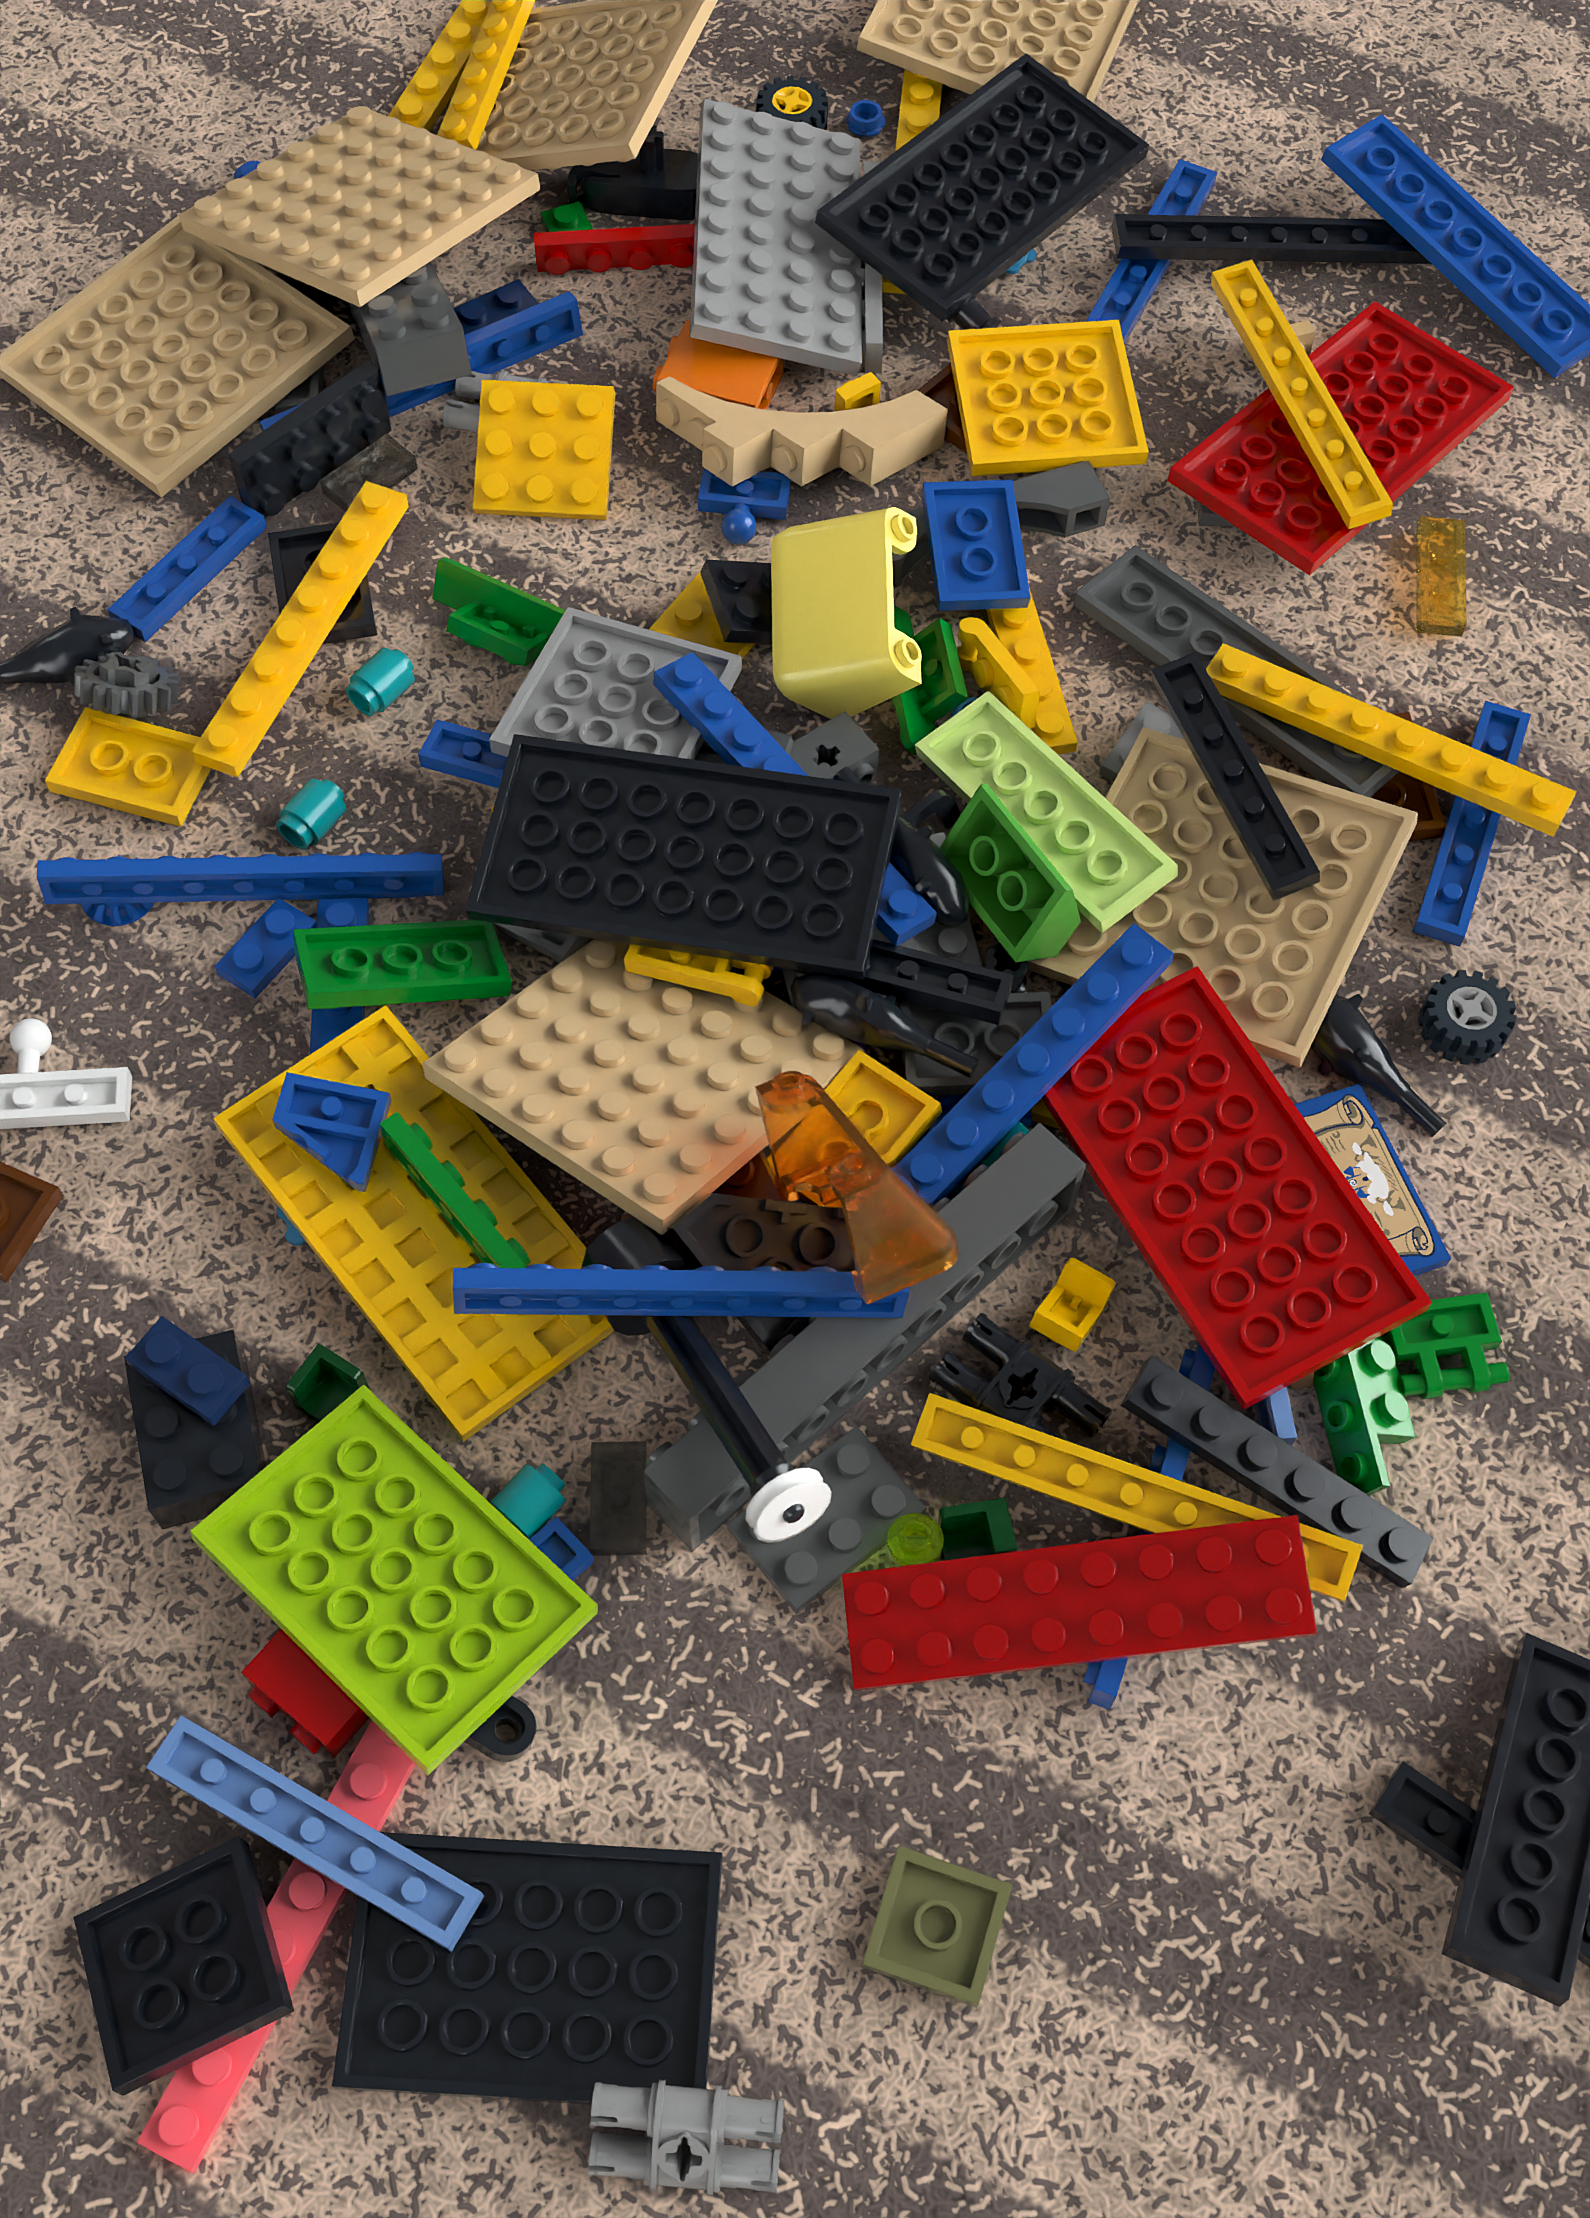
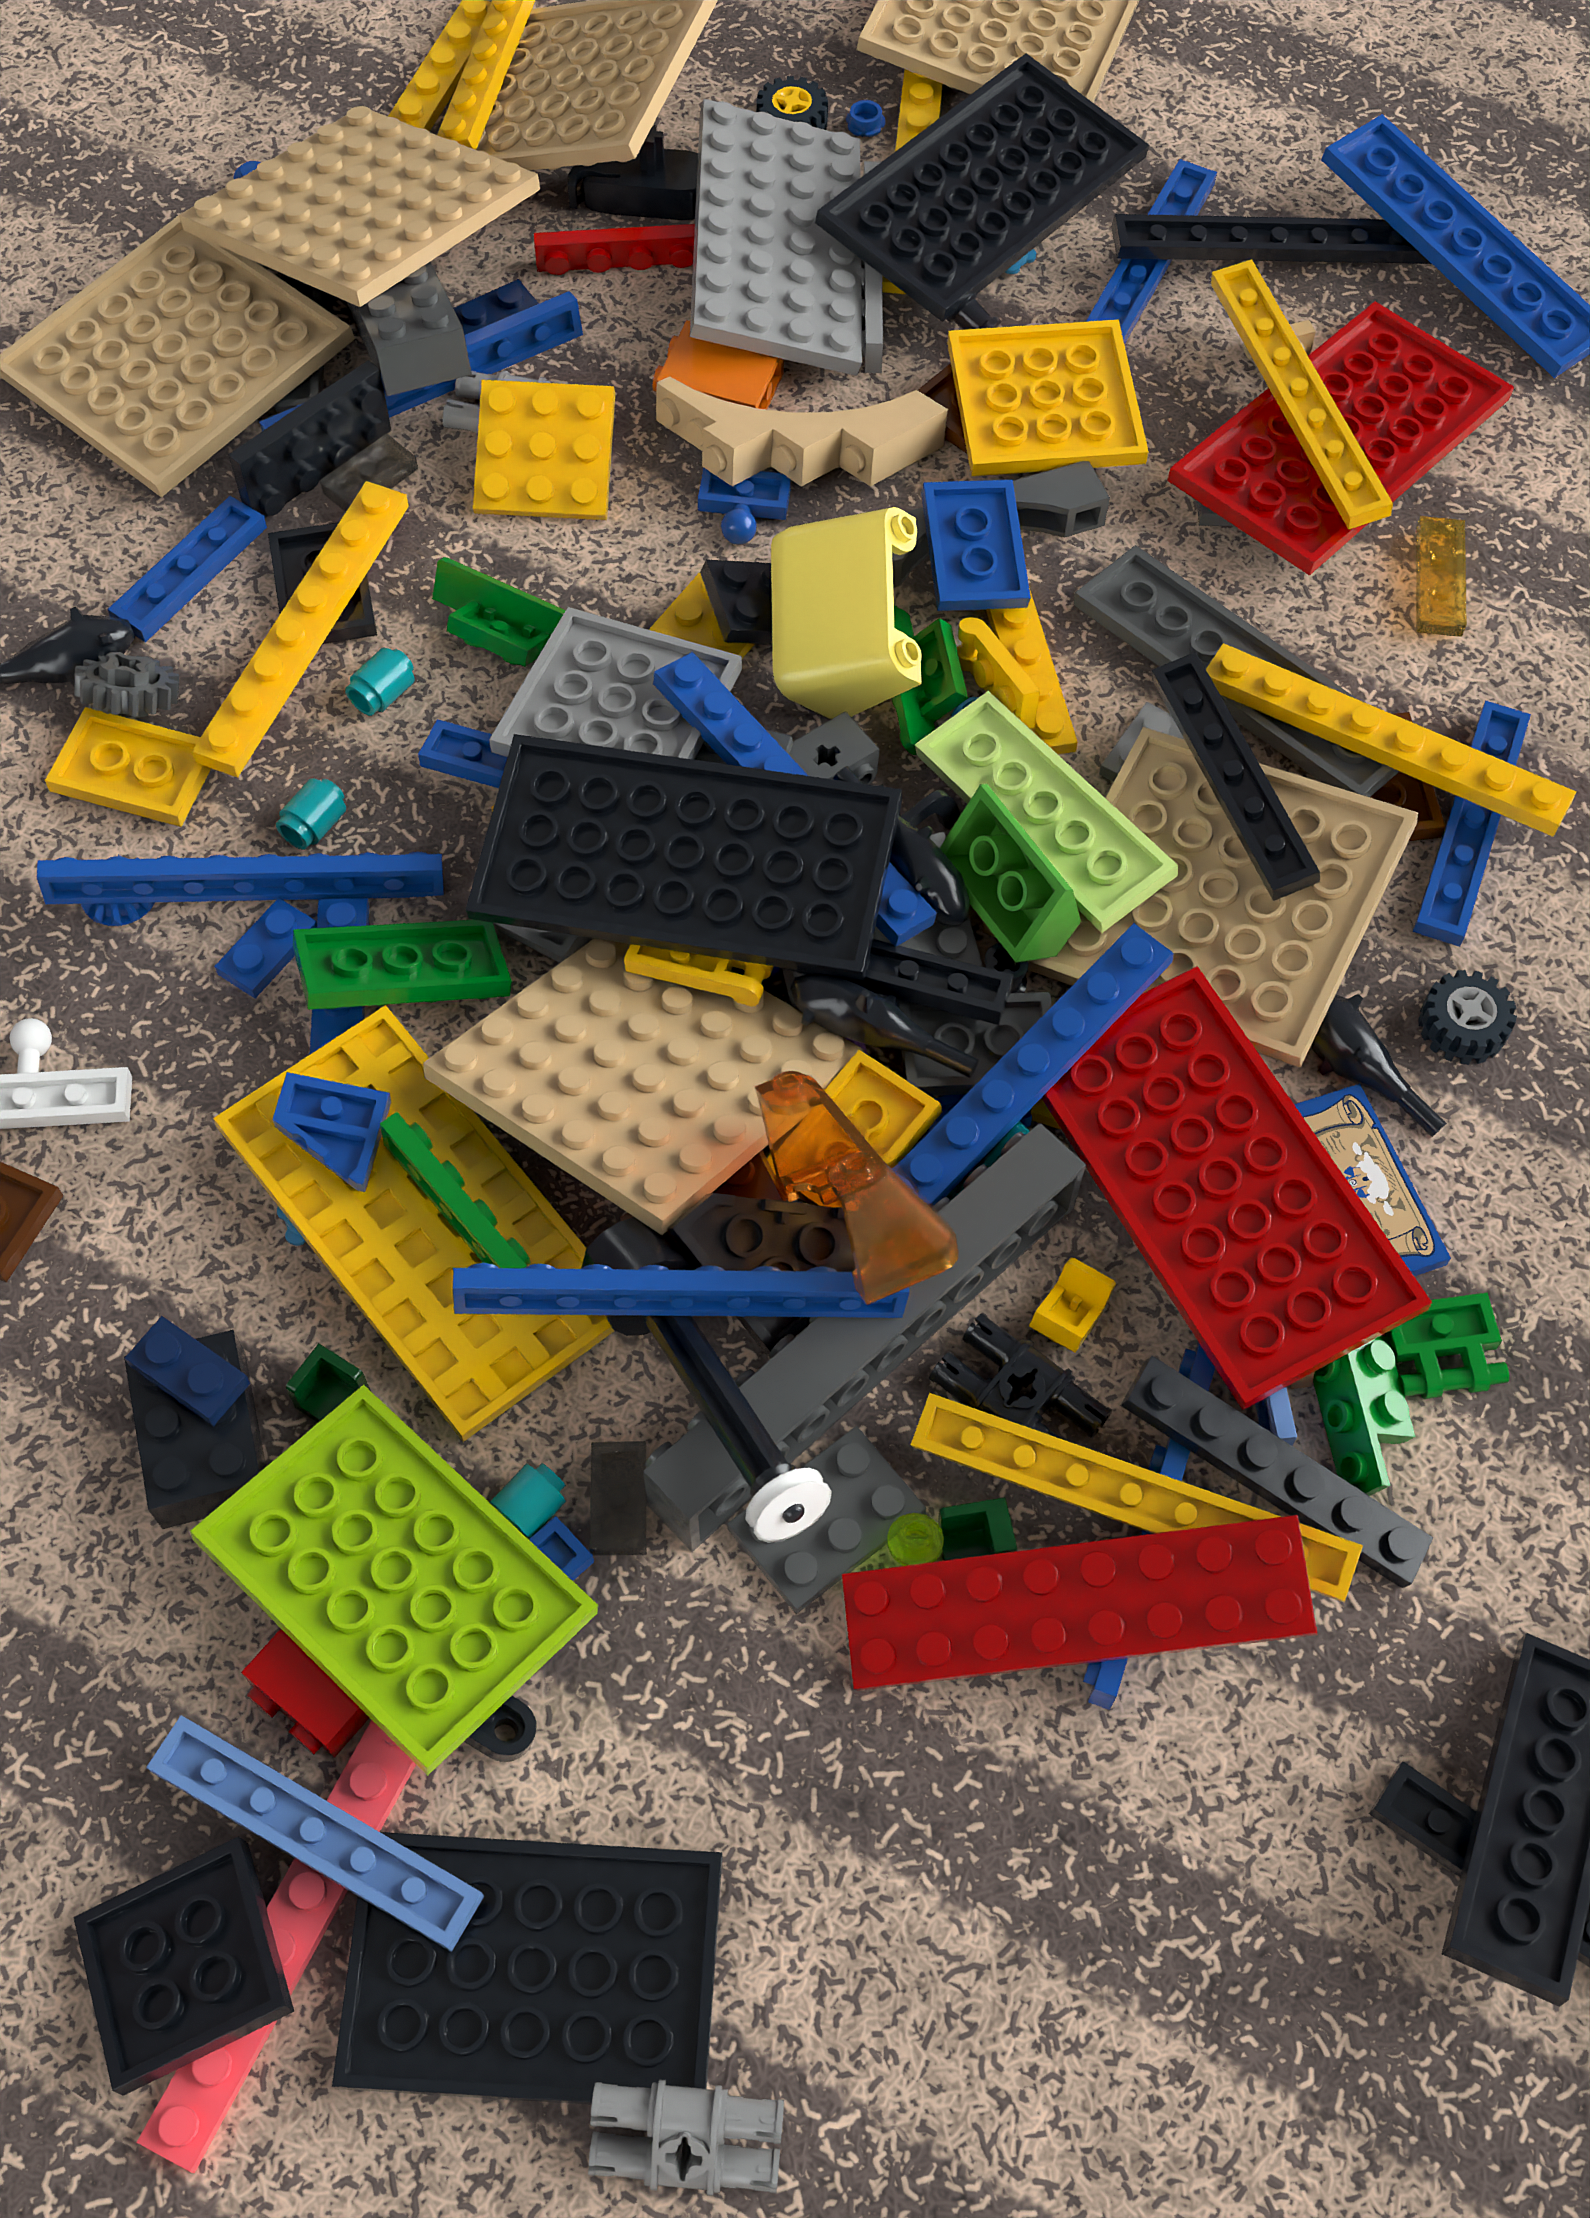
(565, 218): green plate -> none
(858, 393): yellow plate -> none
(937, 1926): olive plate -> none

